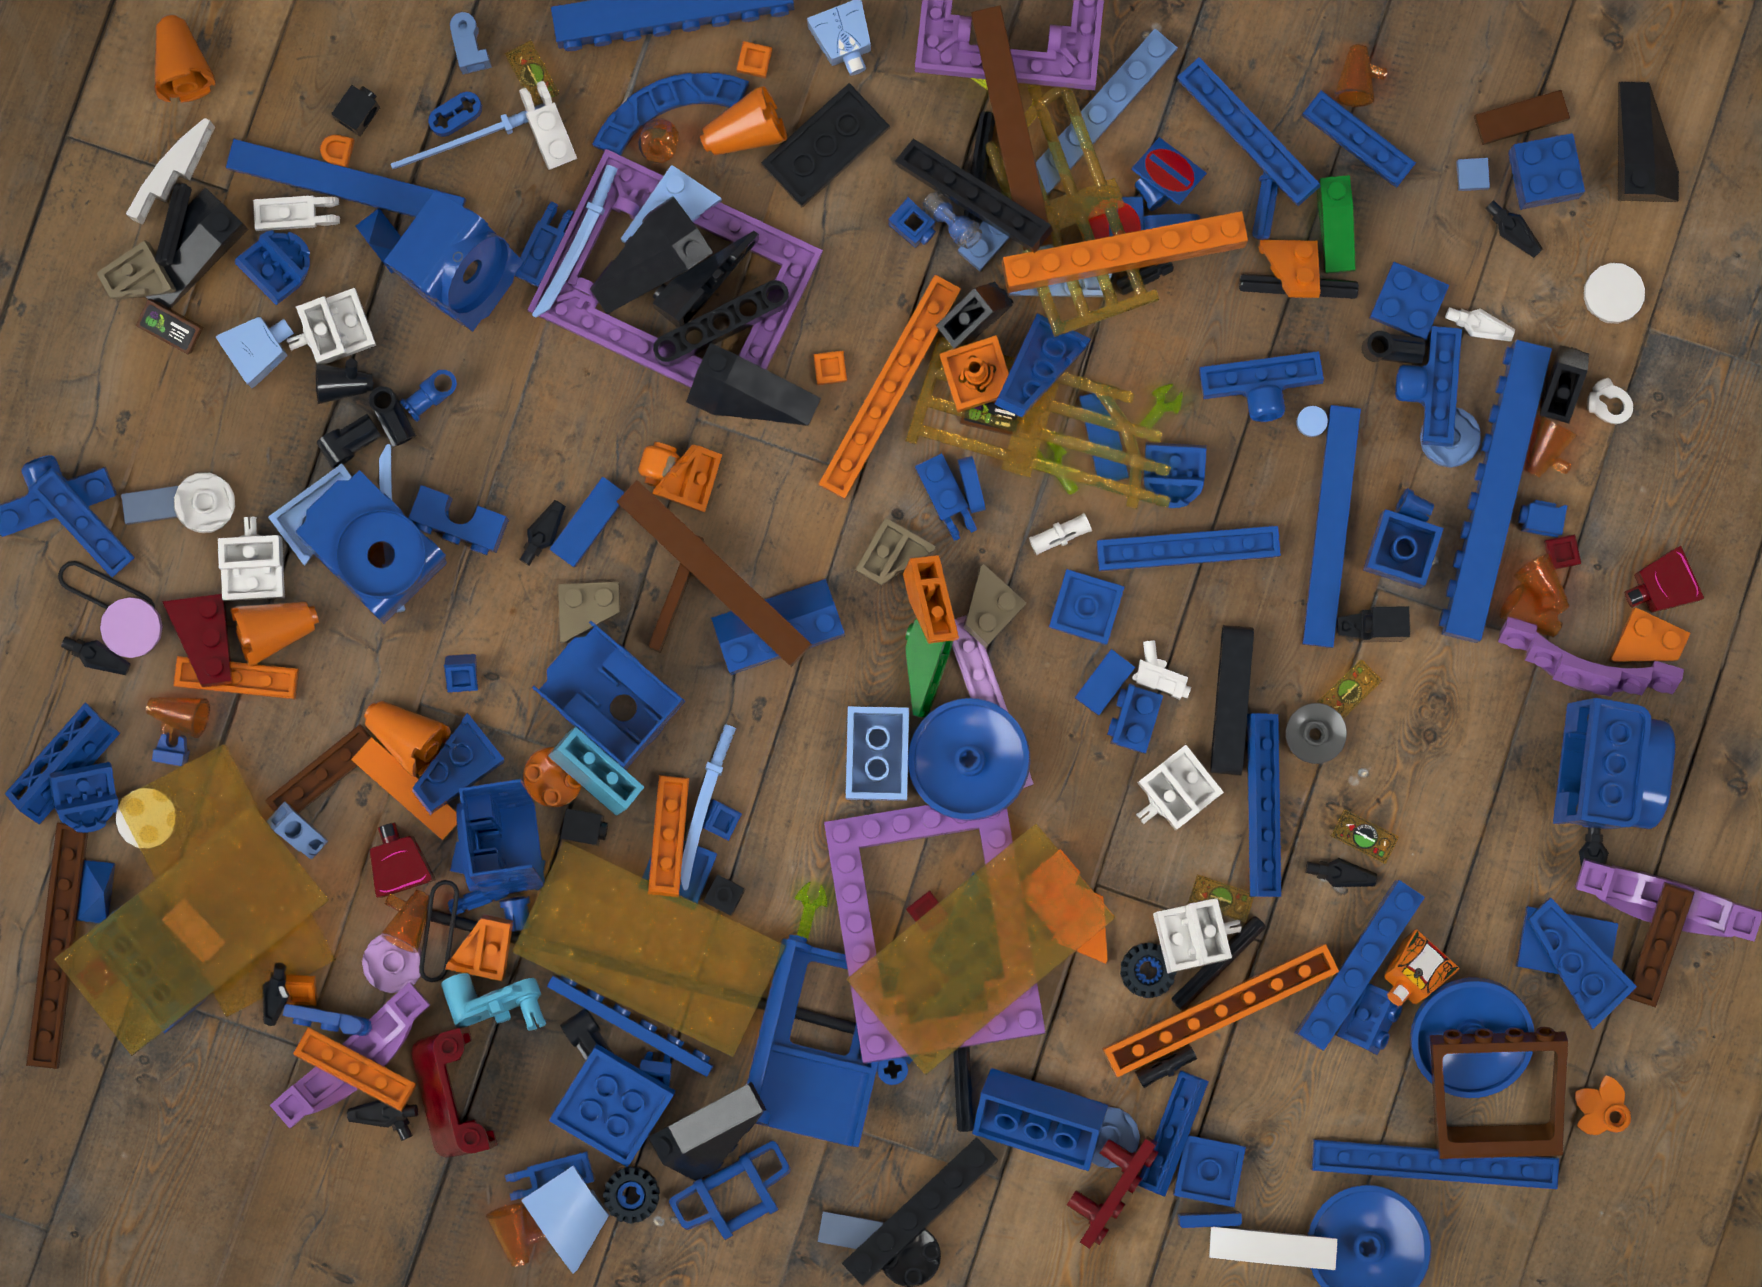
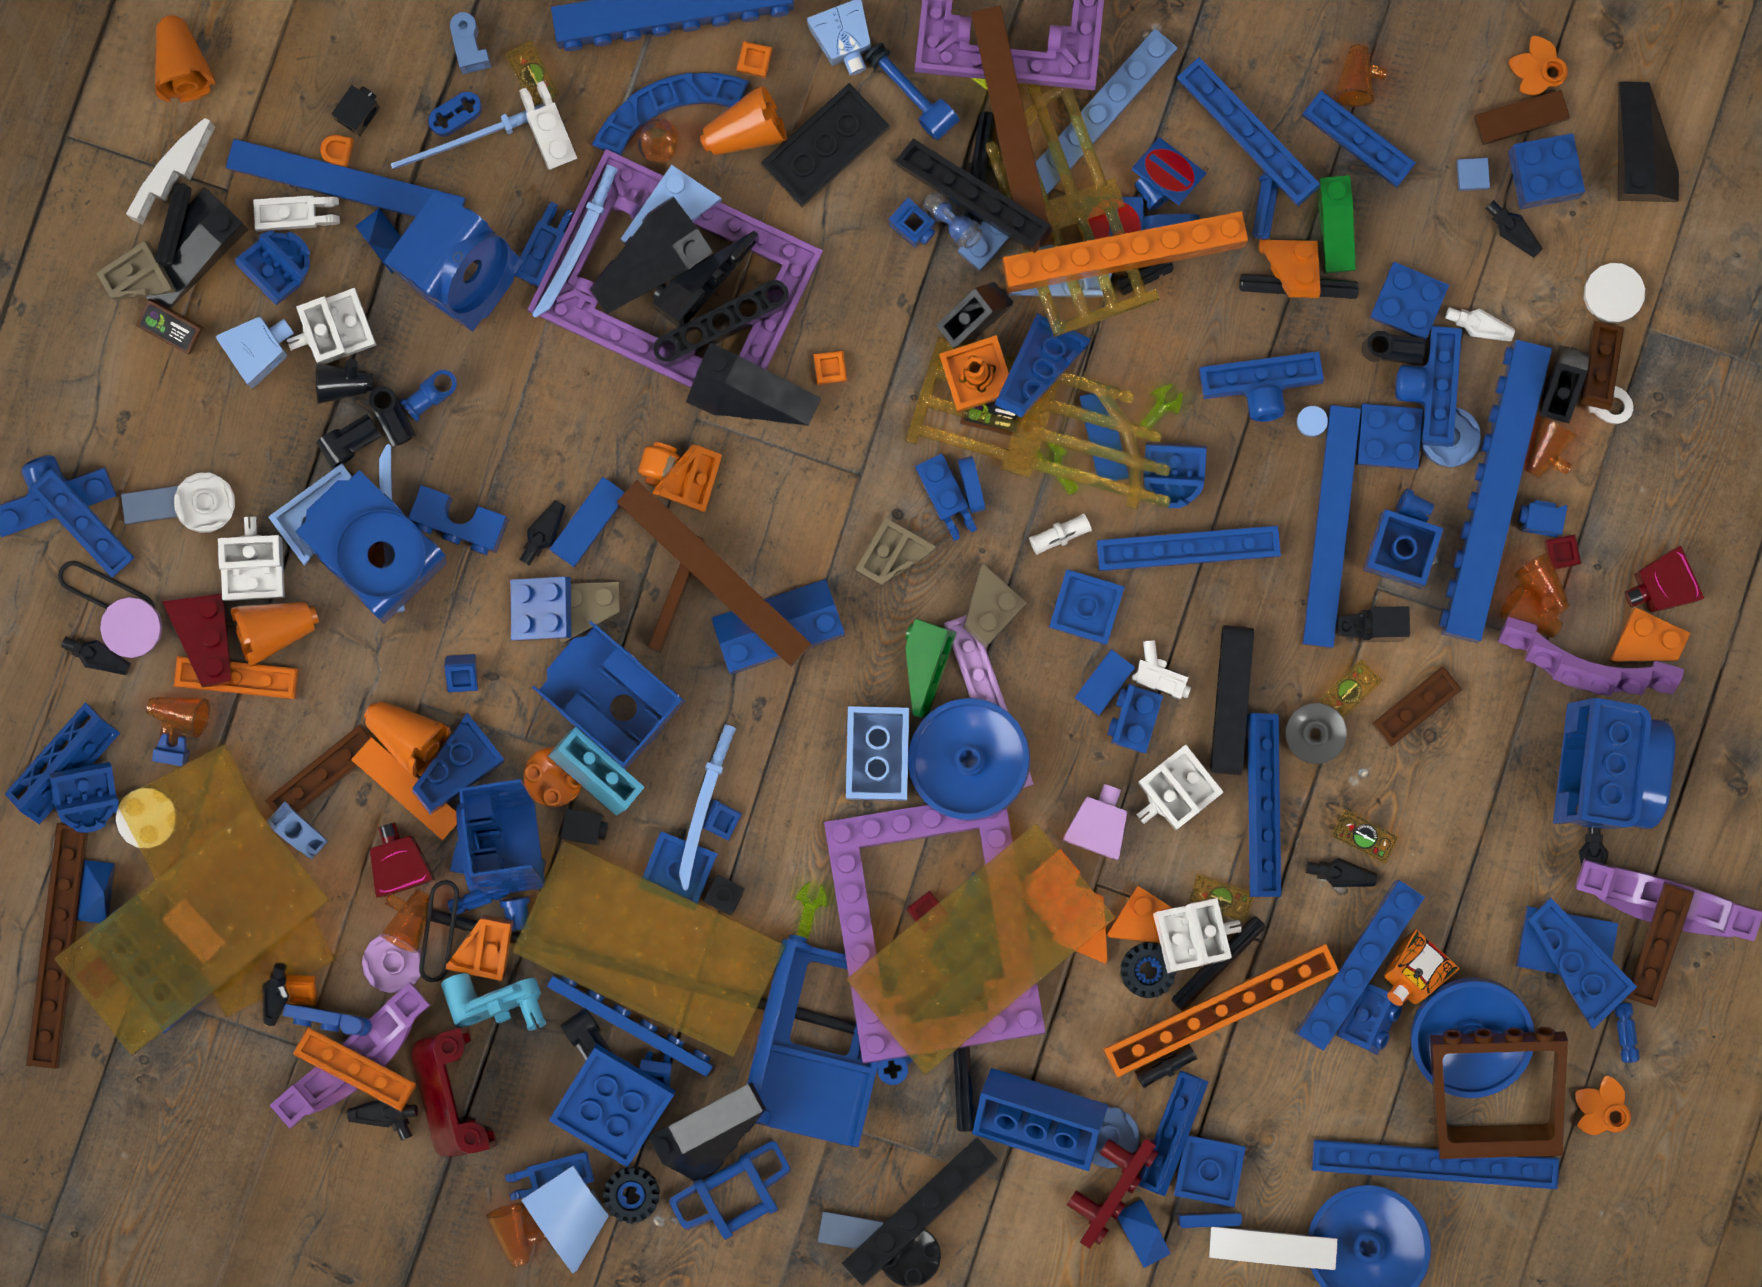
(540, 608): none -> plate
(668, 836): orange tile -> none
(889, 387): orange plate -> none
(930, 598): orange slope -> none
(936, 117): none -> blue piece
(1099, 824): none -> lavender torso
(1137, 918): none -> orange wing
(1143, 1233): none -> blue slope
(1389, 436): none -> blue plate
(1417, 706): none -> reddish brown tile
(1533, 67): none -> orange plate
(1602, 366): none -> reddish brown tile
(1627, 1032): none -> blue axle

